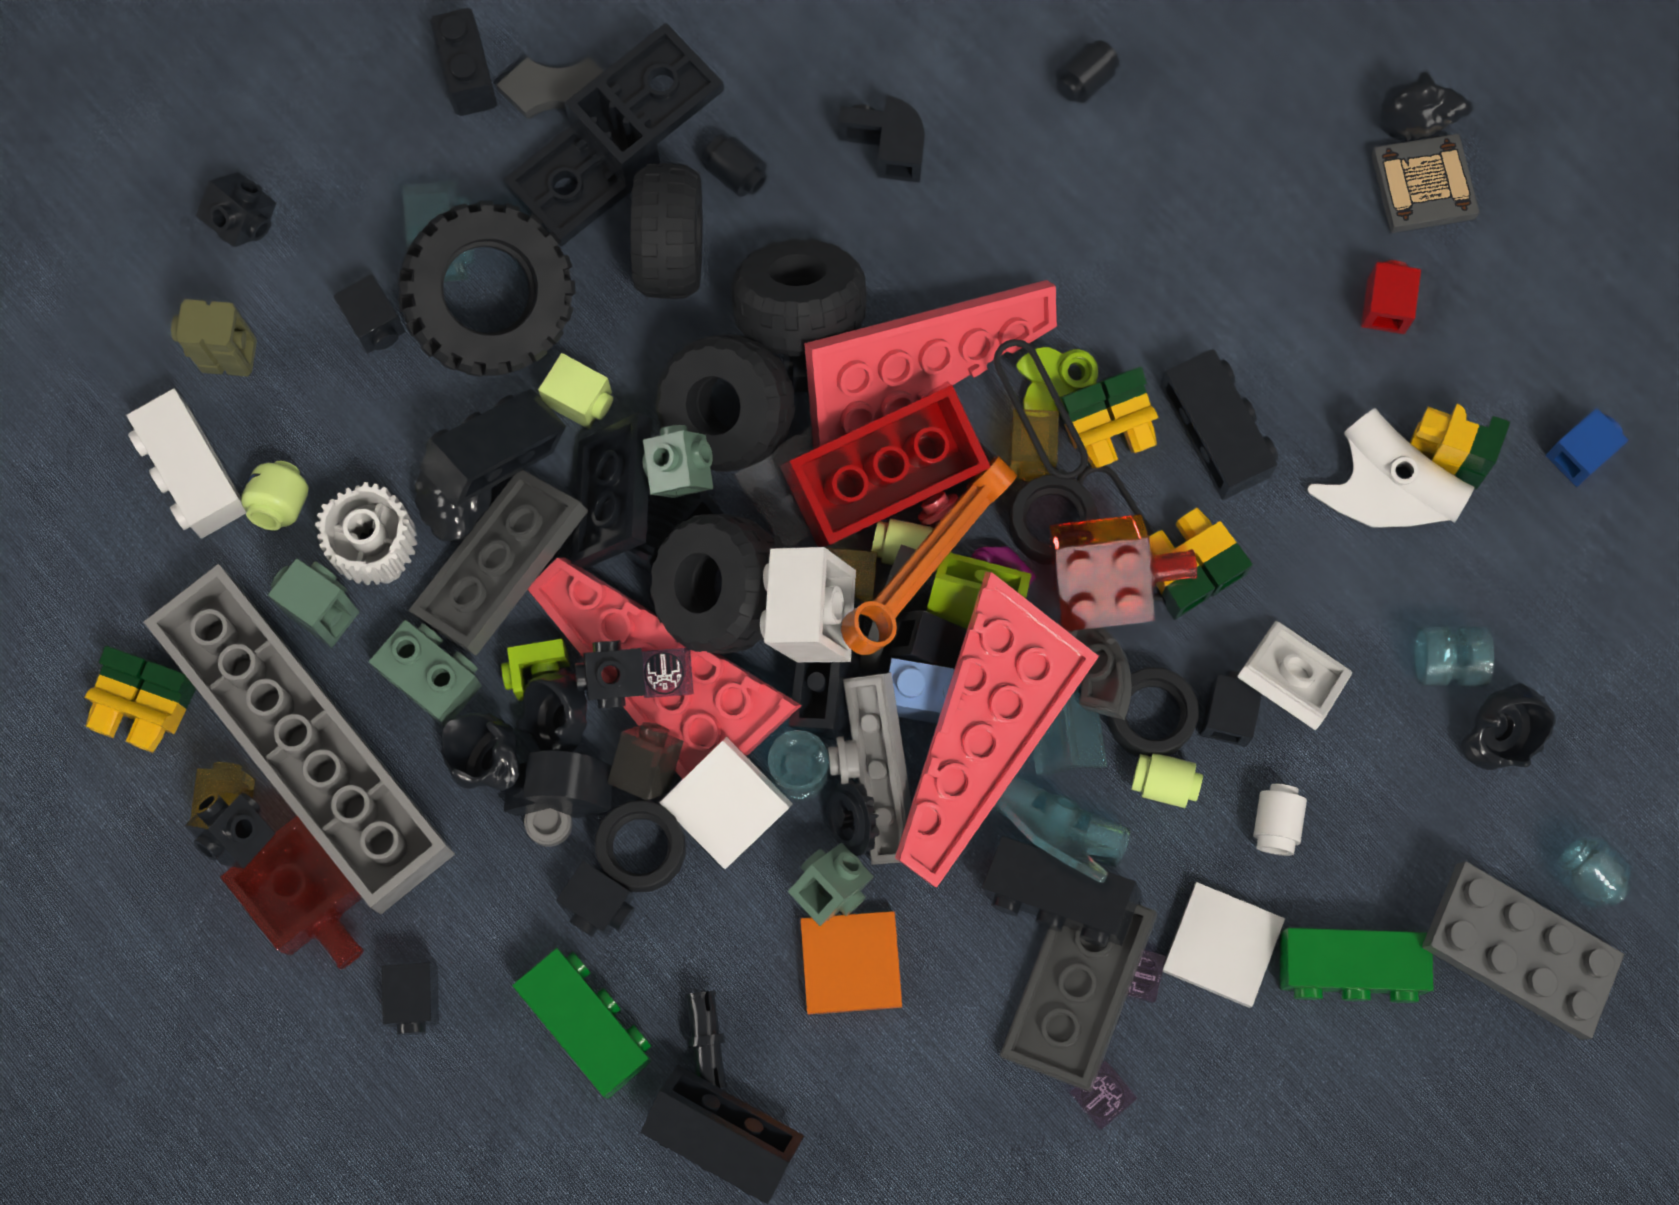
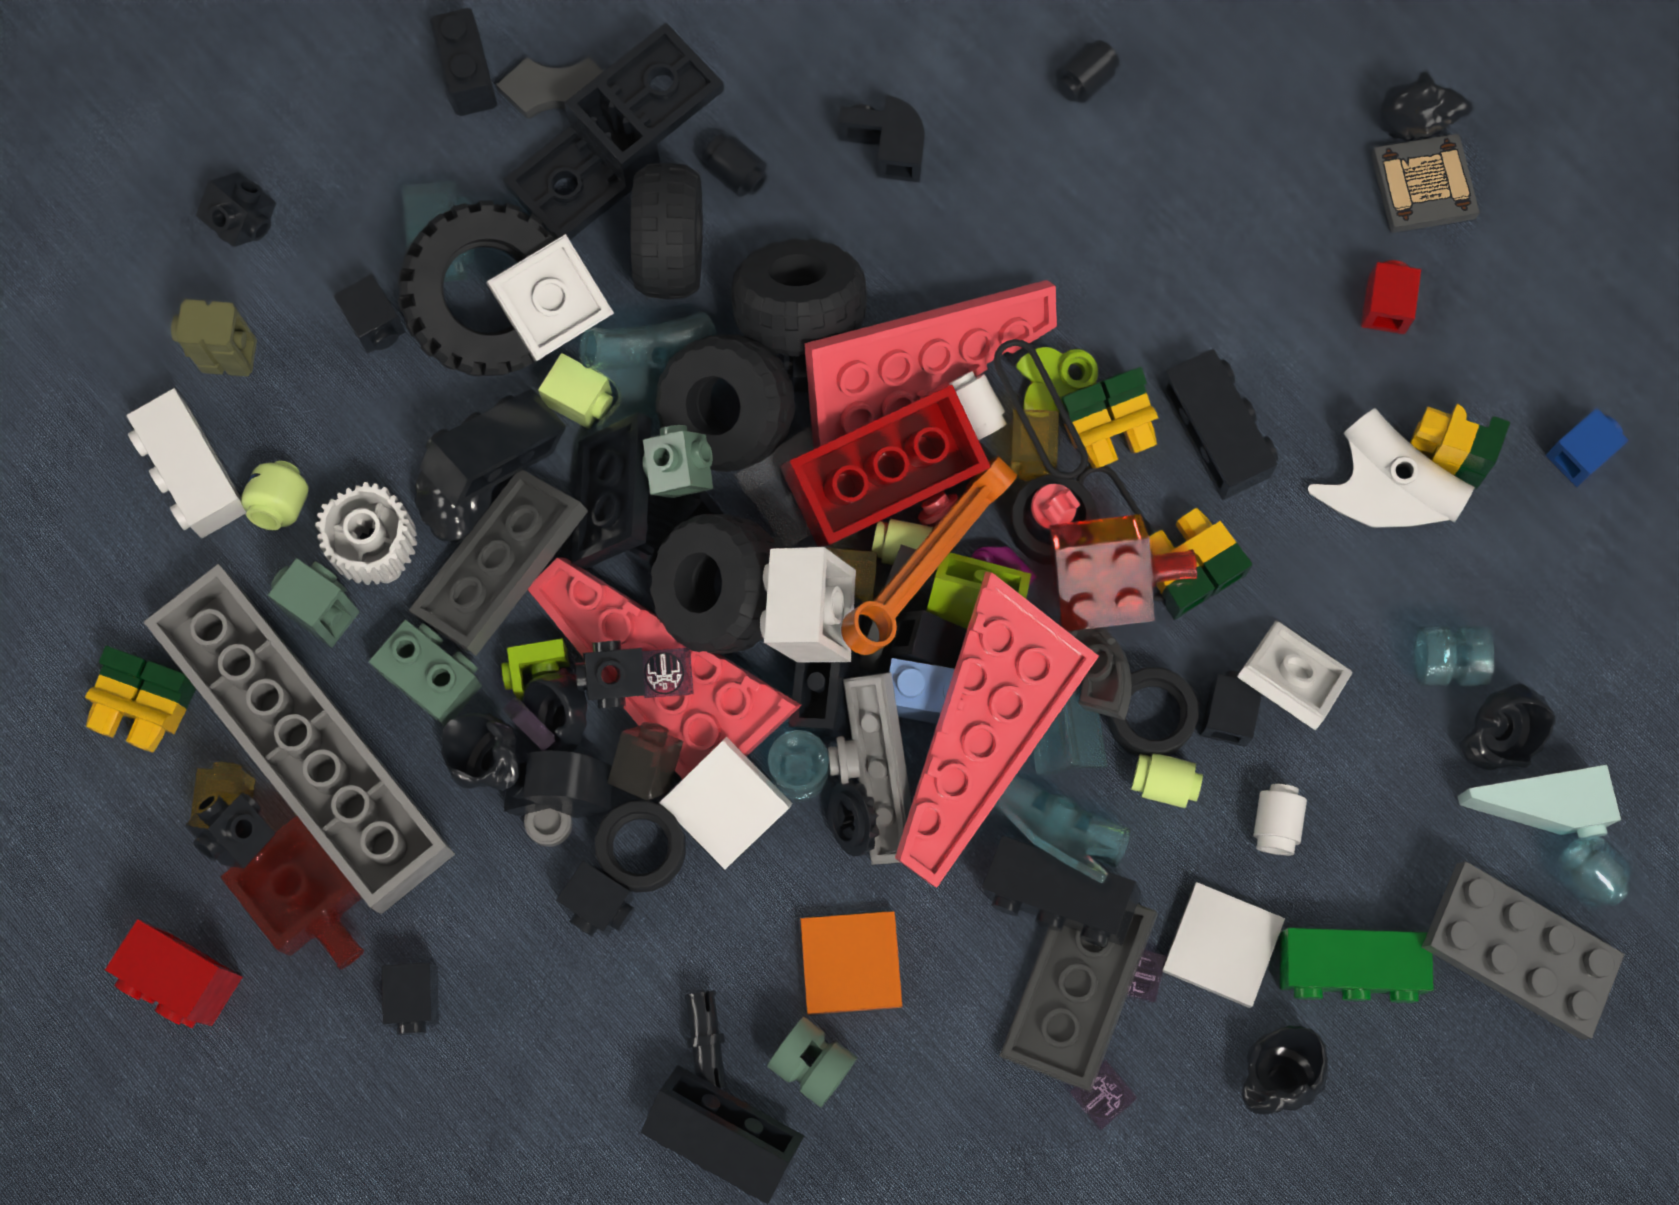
(175, 974): none -> red brick
(529, 723): none -> clear purple tile
(550, 297): none -> white tile
(584, 1021): green brick -> none
(636, 359): none -> clear light blue pin
(825, 1073): none -> sand green wheel
(831, 884): sand green brick -> none
(979, 403): none -> white brick
(1053, 505): none -> coral plate
(1285, 1070): none -> black hair
(1555, 802): none -> light aqua slope

